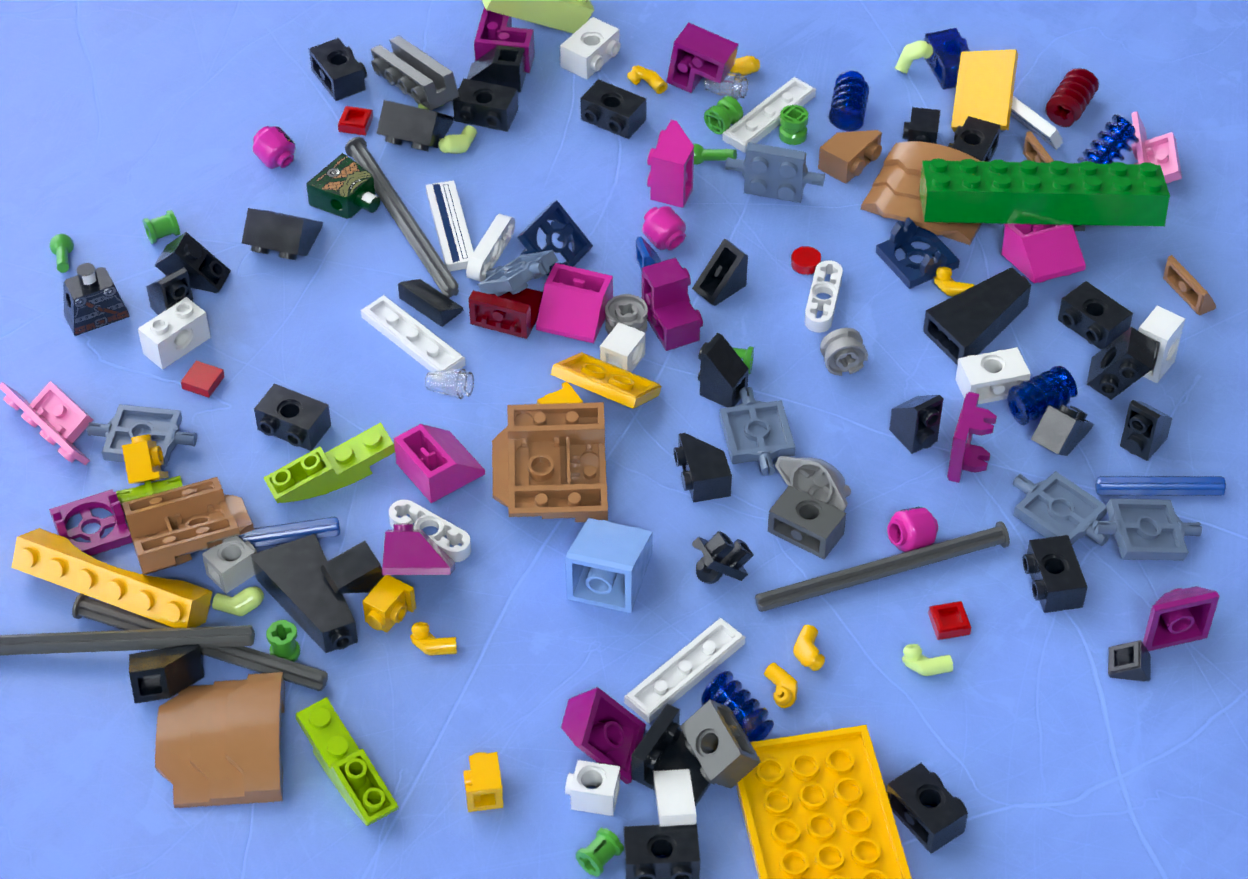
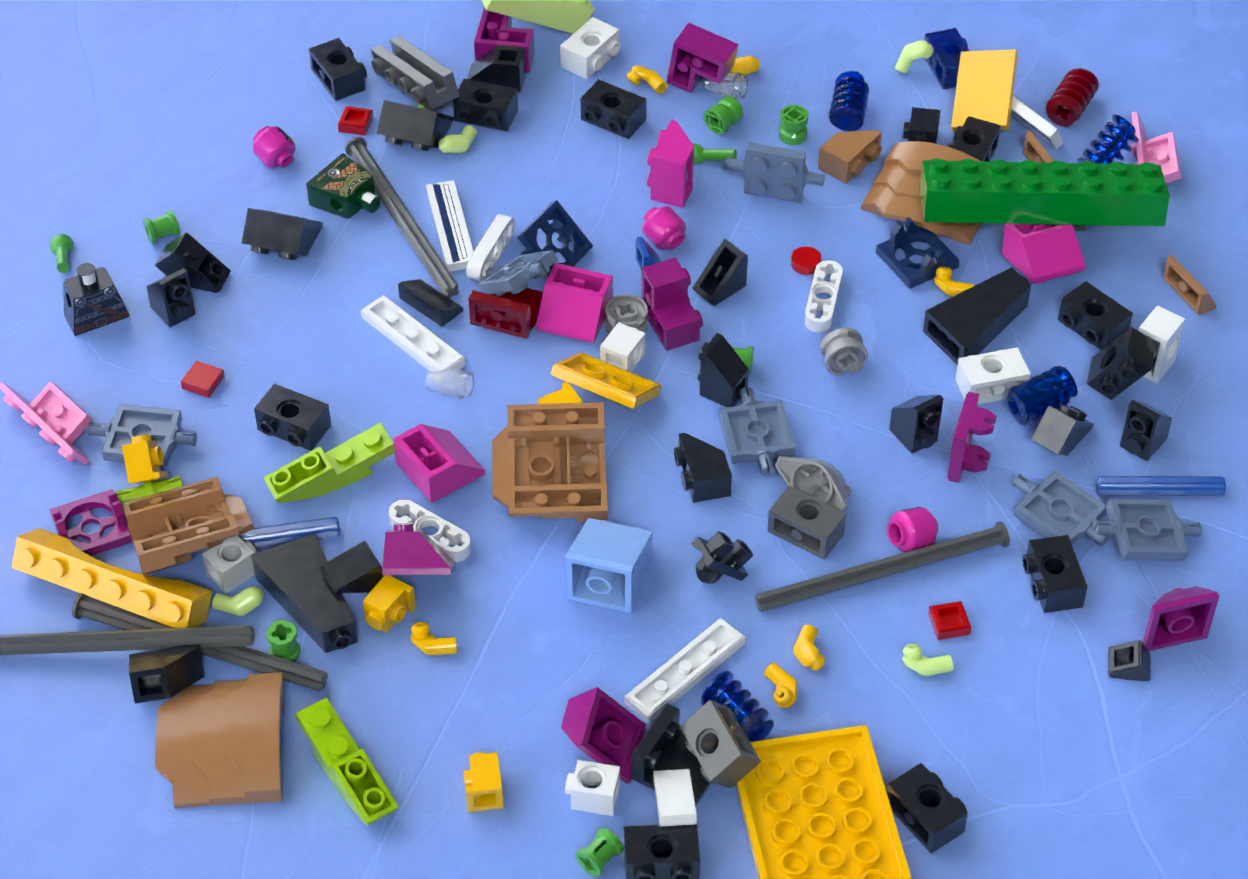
(174, 333): white brick -> none
(766, 115): white tile -> none

